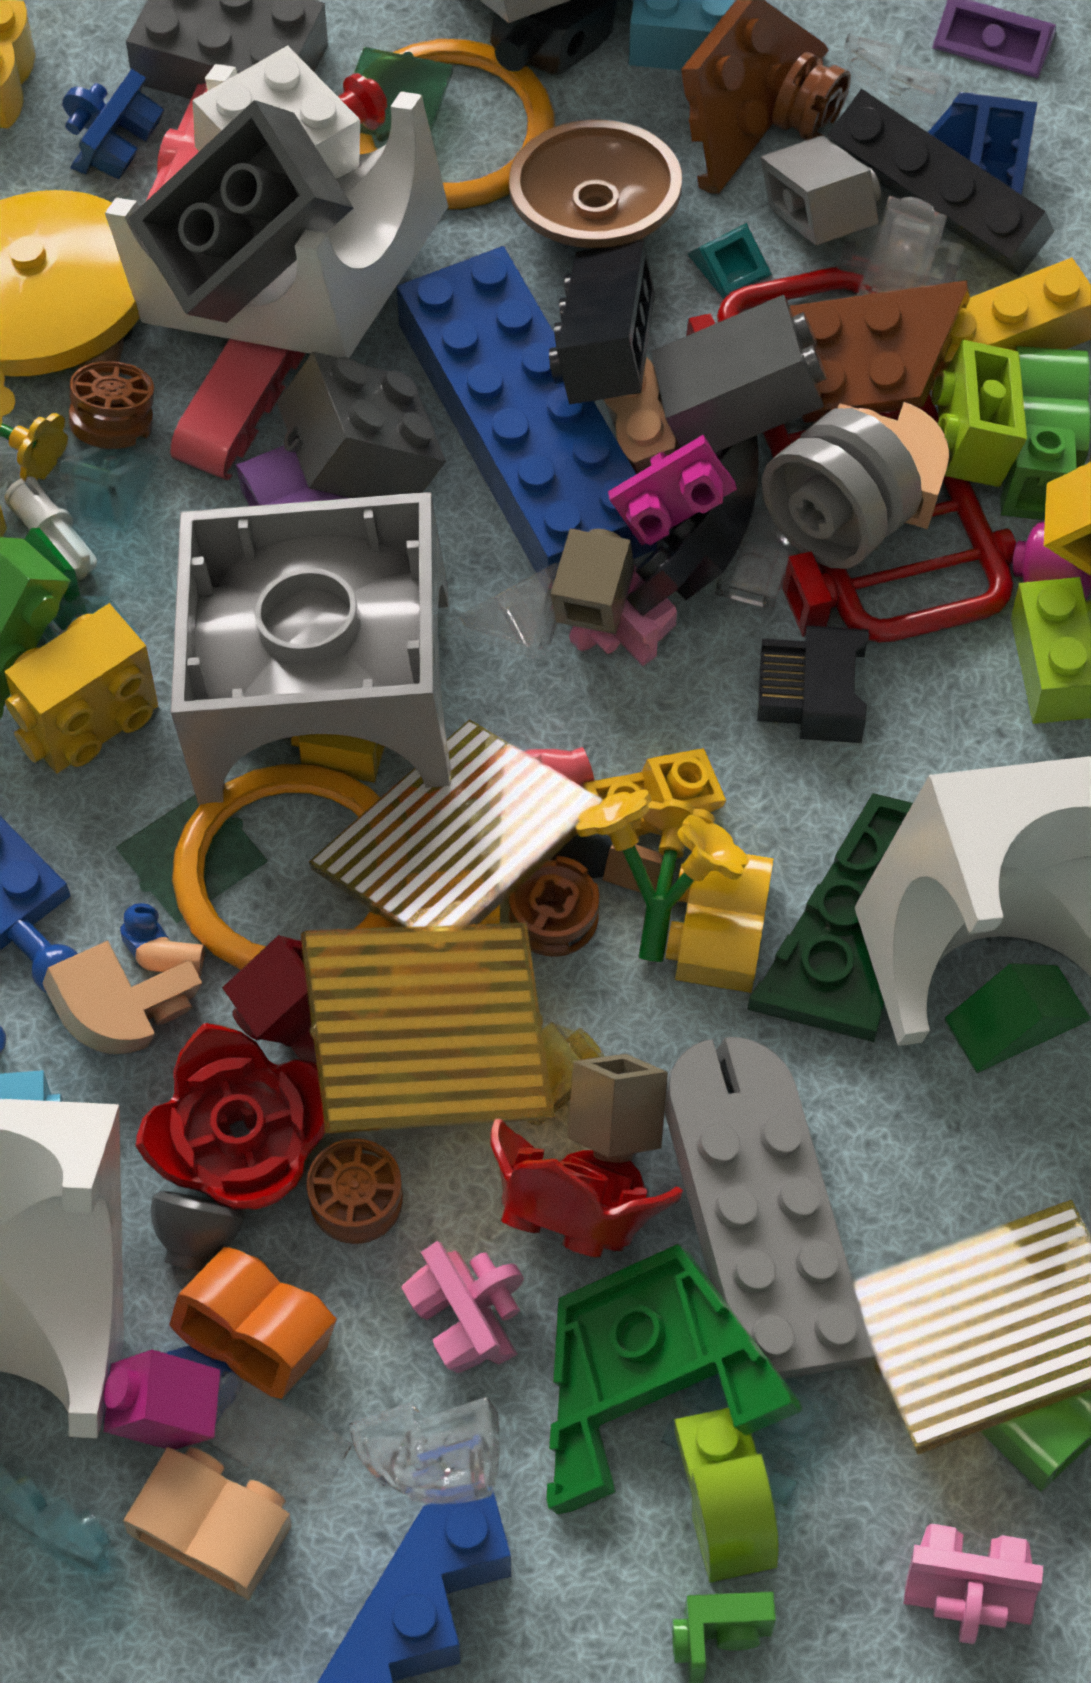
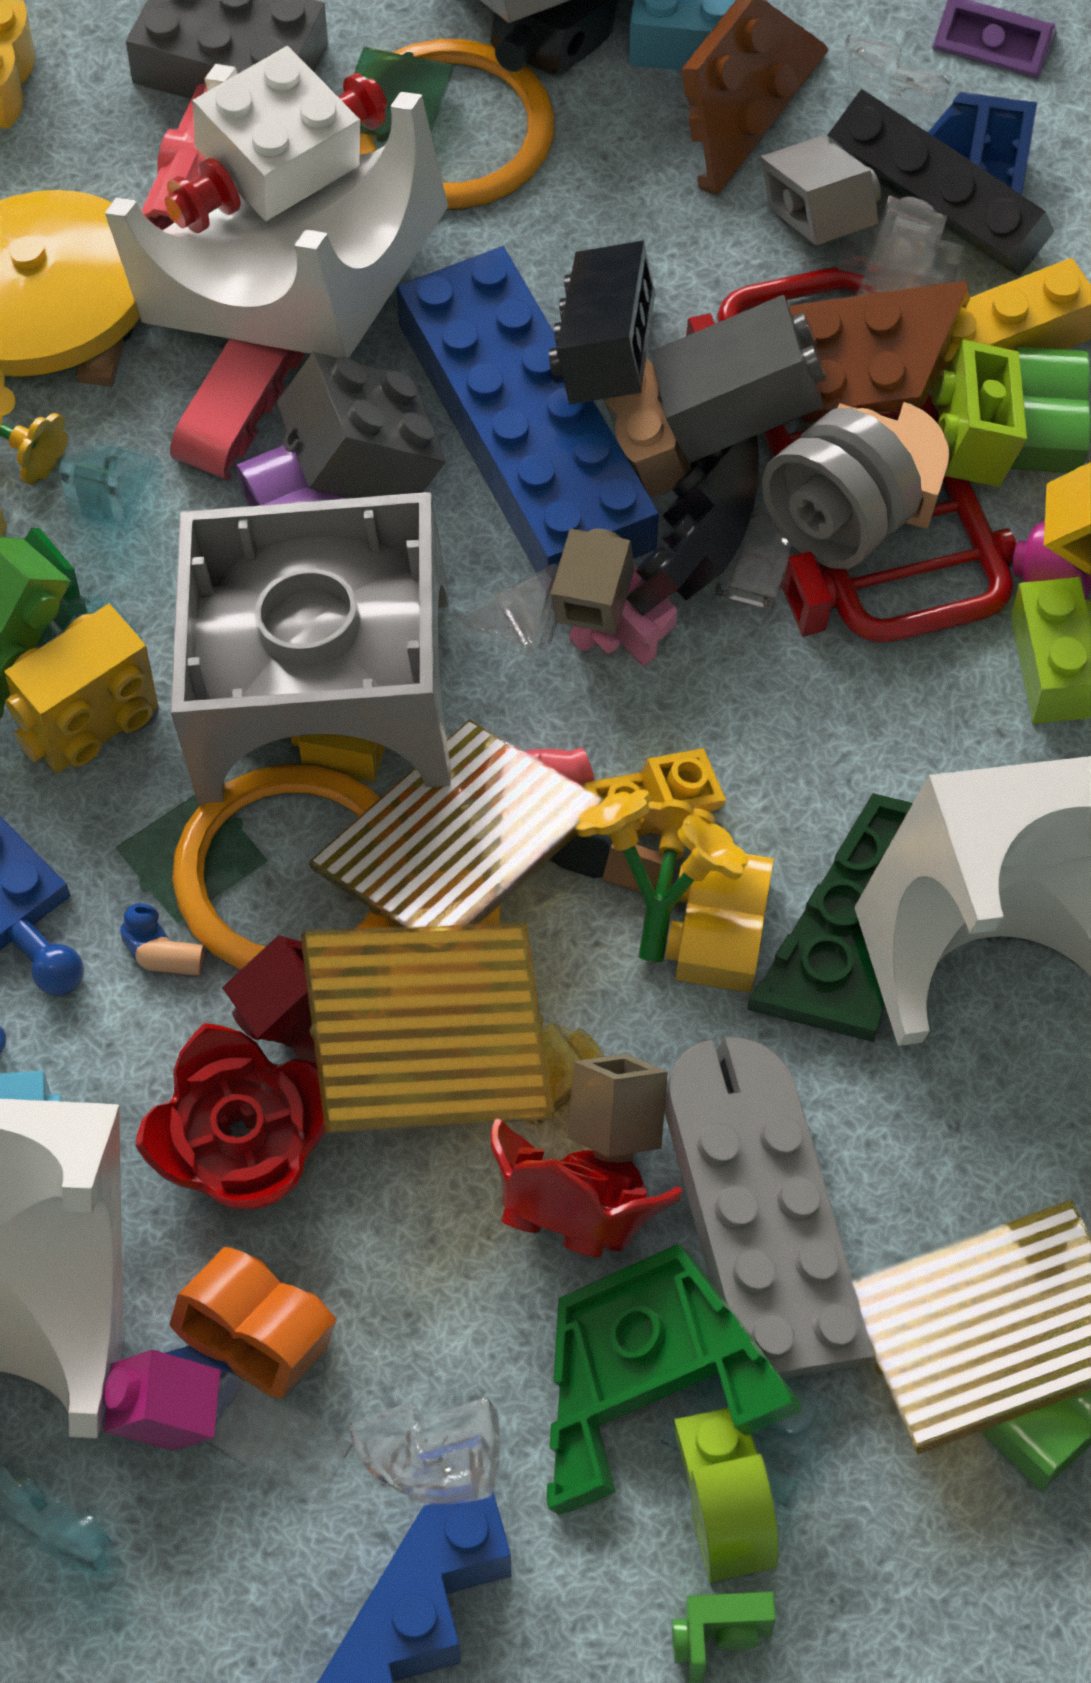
(40, 512): white axle -> none
(103, 1007): light nougat brick -> none
(109, 408): dark orange wheel -> none
(125, 108): blue hips -> none
(192, 1227): dark grey brick -> none
(209, 1520): light nougat brick -> none
(238, 211): dark grey brick -> none
(354, 1192): dark orange wheel -> none
(450, 1282): bright pink hips -> none
(558, 907): dark orange wheel -> none
(595, 183): medium nougat dish -> none
(672, 490): dark pink hips -> none
(731, 261): teal slope -> none
(811, 96): dark orange wheel -> none
(814, 683): black piece -> none
(971, 1585): bright pink hips -> none
(1015, 1013): green slope -> none
(1044, 457): bright green bracket -> none

